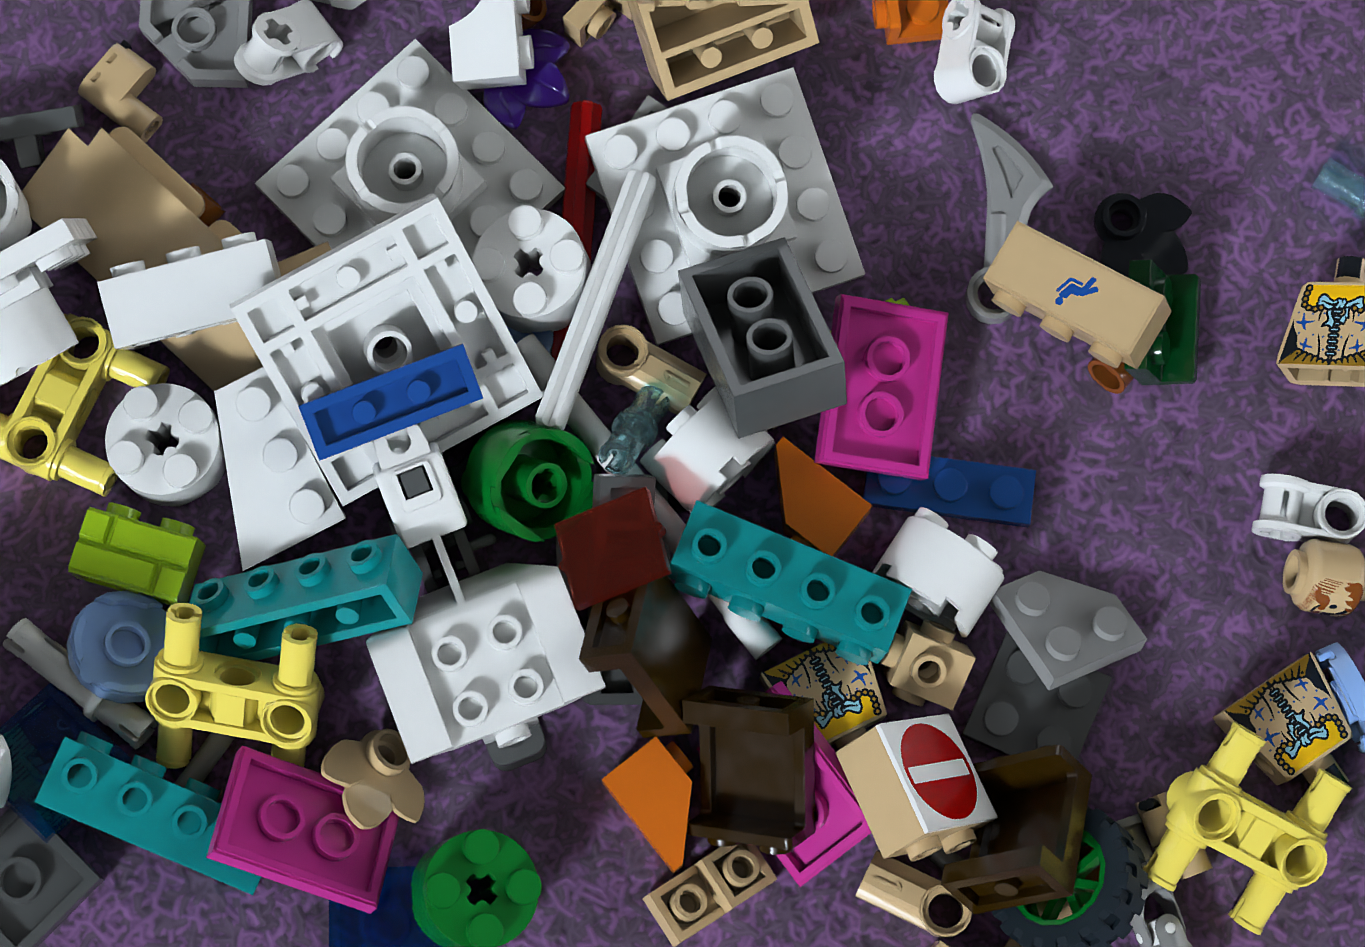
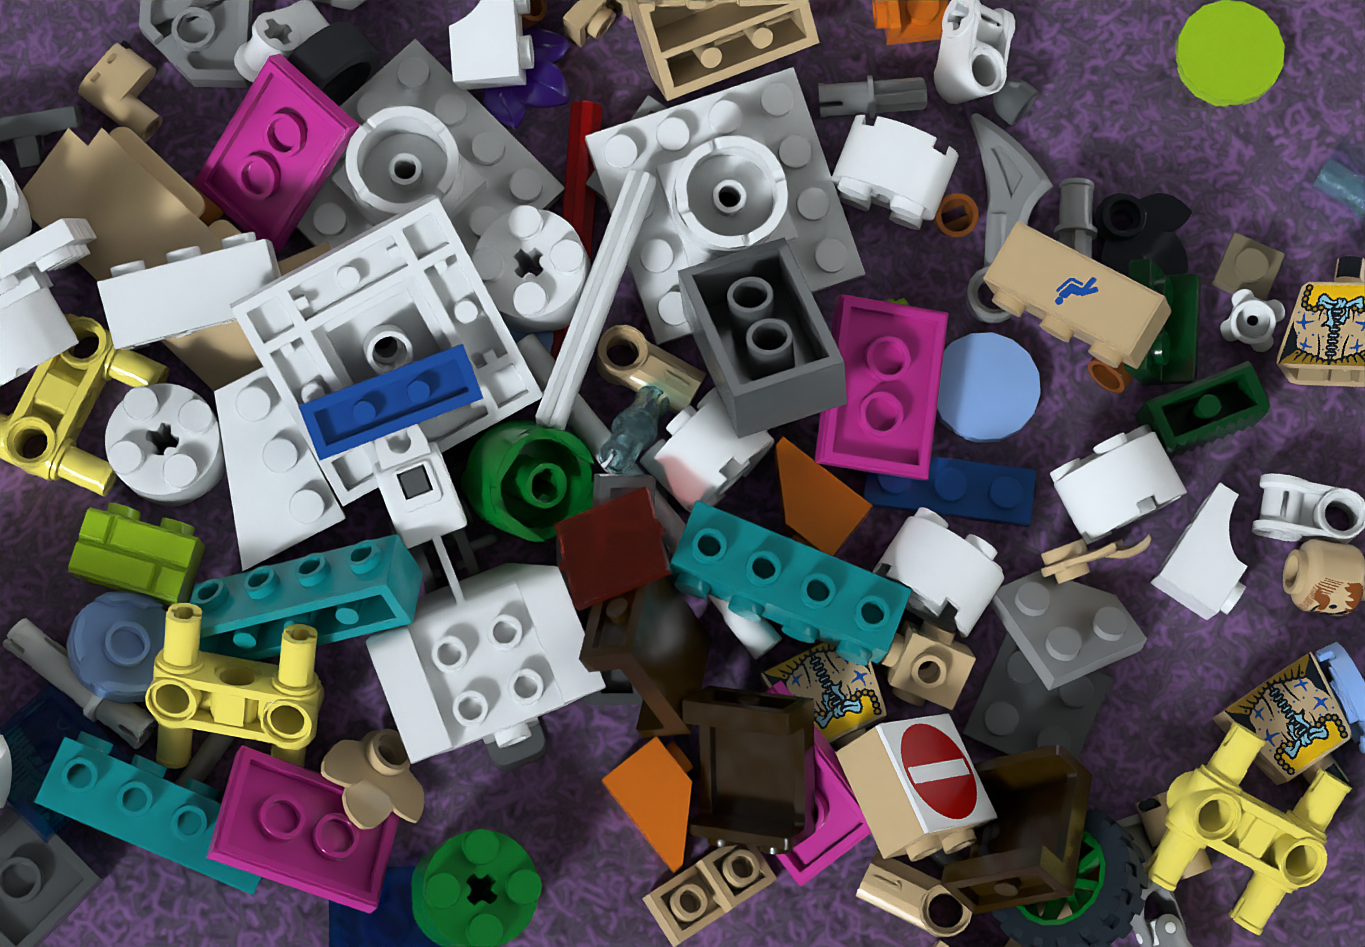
(276, 152): none -> dark pink tile
(337, 60): none -> black tyre
(872, 96): none -> light grey axle
(893, 169): none -> white brick
(960, 225): none -> dark orange hinge
(987, 387): none -> light blue tile
(1014, 100): none -> dark grey hinge
(1071, 559): none -> tan plate
(1075, 215): none -> light grey axle
(1117, 483): none -> white brick
(1202, 564): none -> white arch
(1206, 409): none -> dark green brick
(1229, 53): none -> lime tile
(1247, 266): none -> dark tan plate
(1257, 335): none -> white plate

